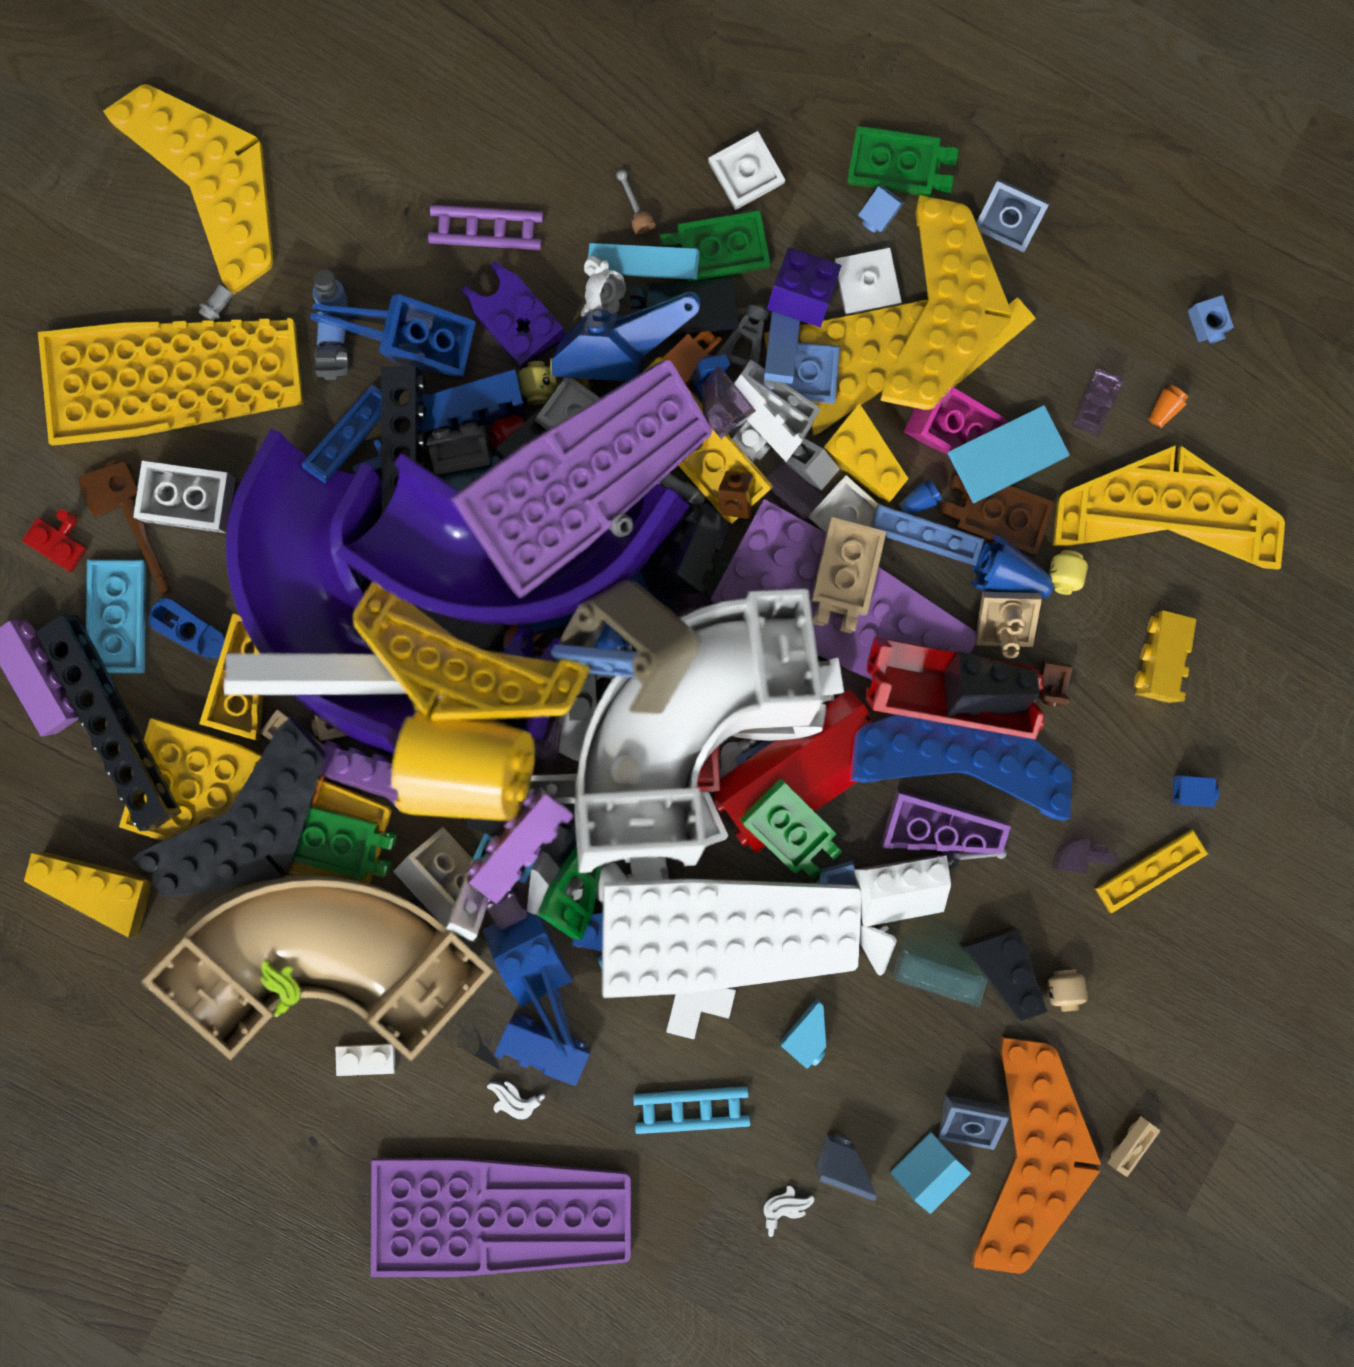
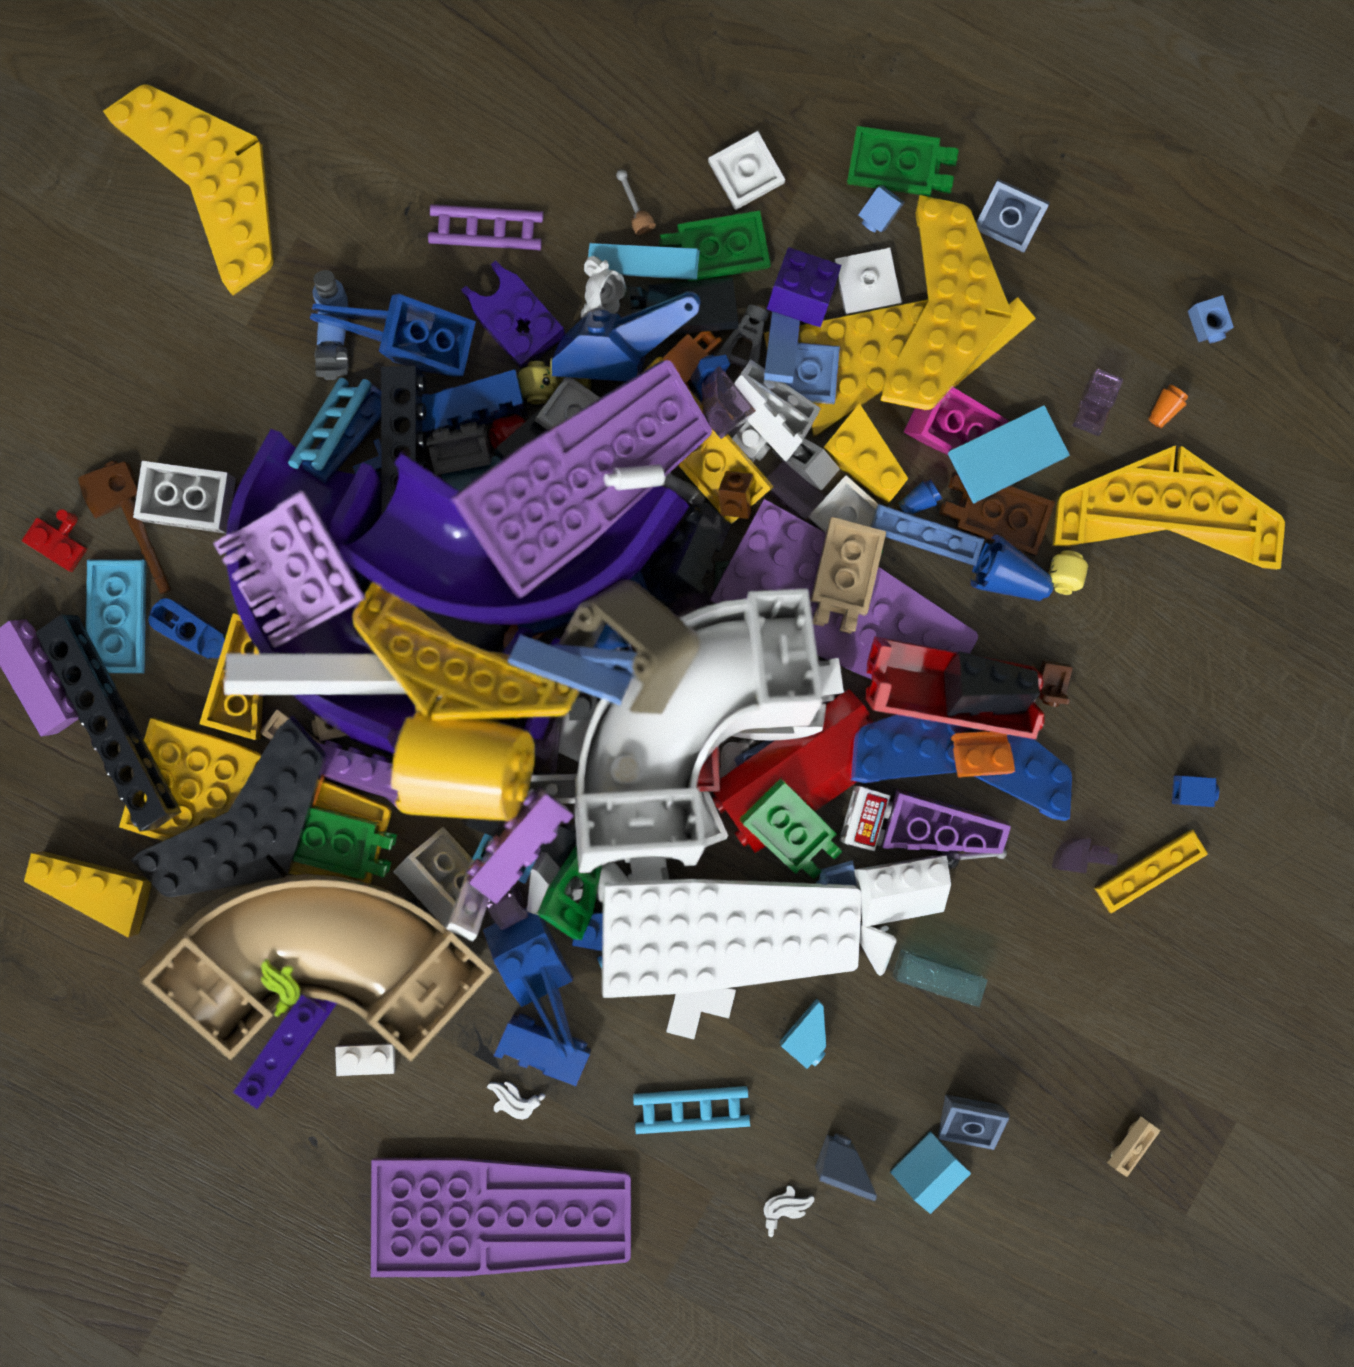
(164, 376): yellow wing -> none
(215, 303): light grey pin -> none
(284, 1049): none -> dark purple fence
(292, 567): none -> lavender slope
(331, 435): none -> medium azure bar
(570, 670): none -> medium blue tile
(621, 525): light grey pin -> none
(635, 477): none -> white cylinder
(865, 818): none -> slope
(982, 754): none -> orange plate
(1007, 967): black wedge -> none
(1008, 620): tan plate -> none
(1043, 1177): orange wing -> none
(1067, 990): tan head -> none
(1165, 657): yellow wedge -> none

